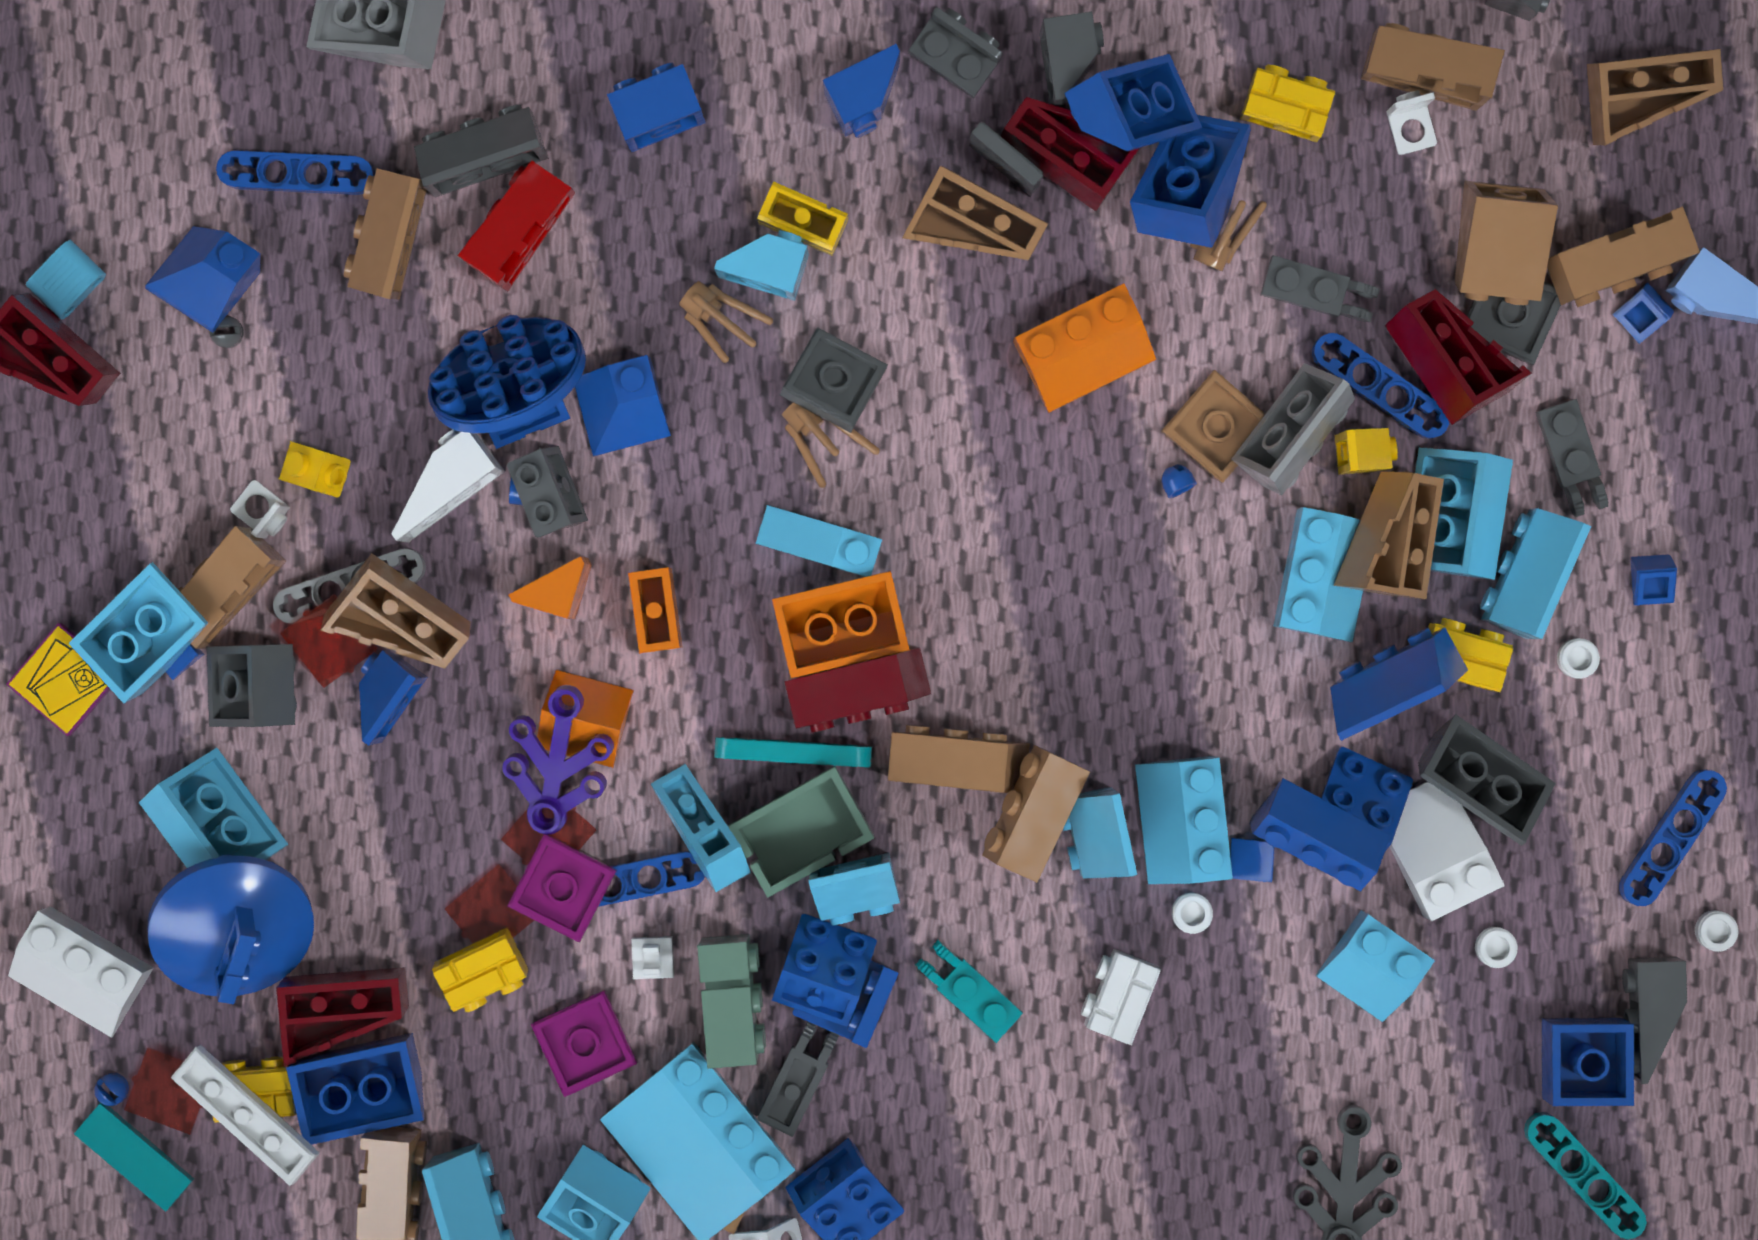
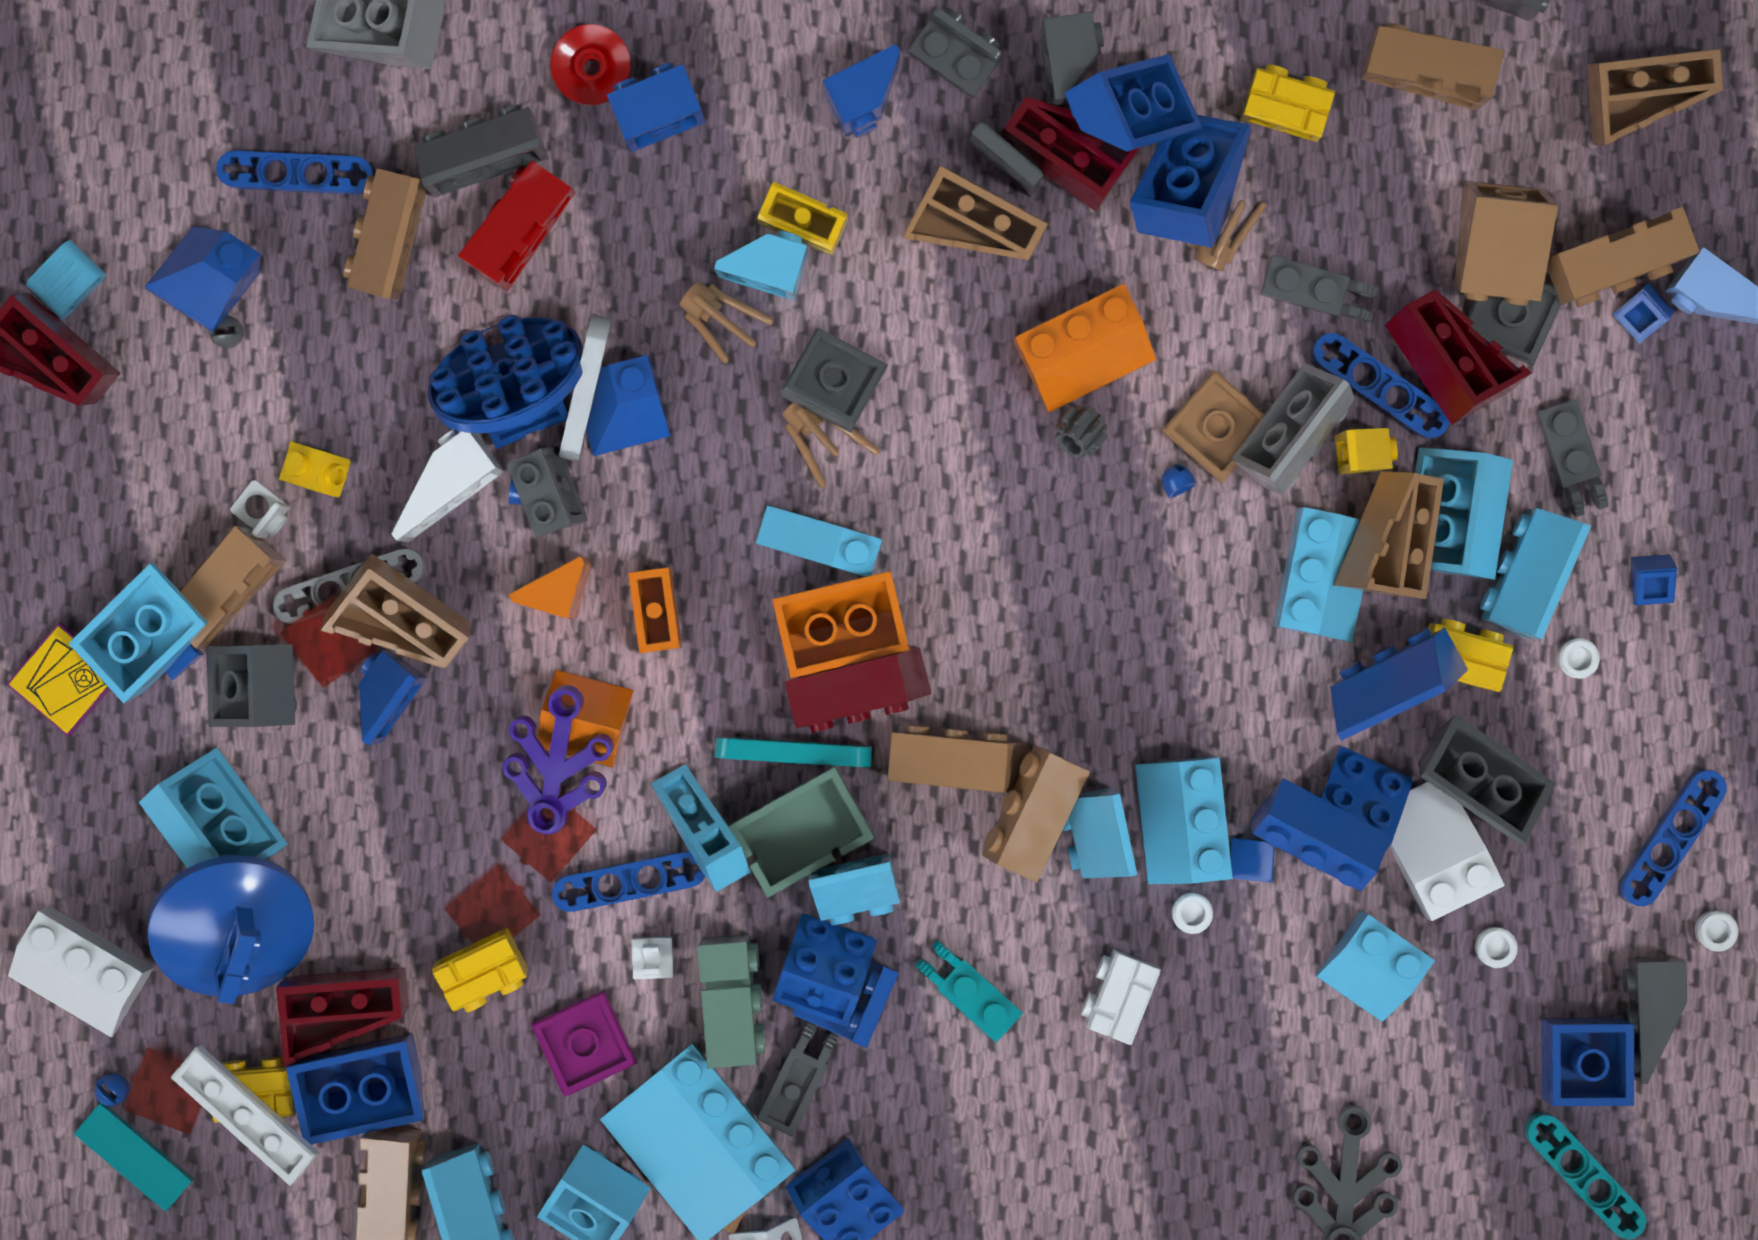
(562, 887): magenta tile -> none
(583, 45): none -> red dish
(585, 388): none -> beam
(1081, 431): none -> dark grey gear
(1409, 107): white bracket -> none

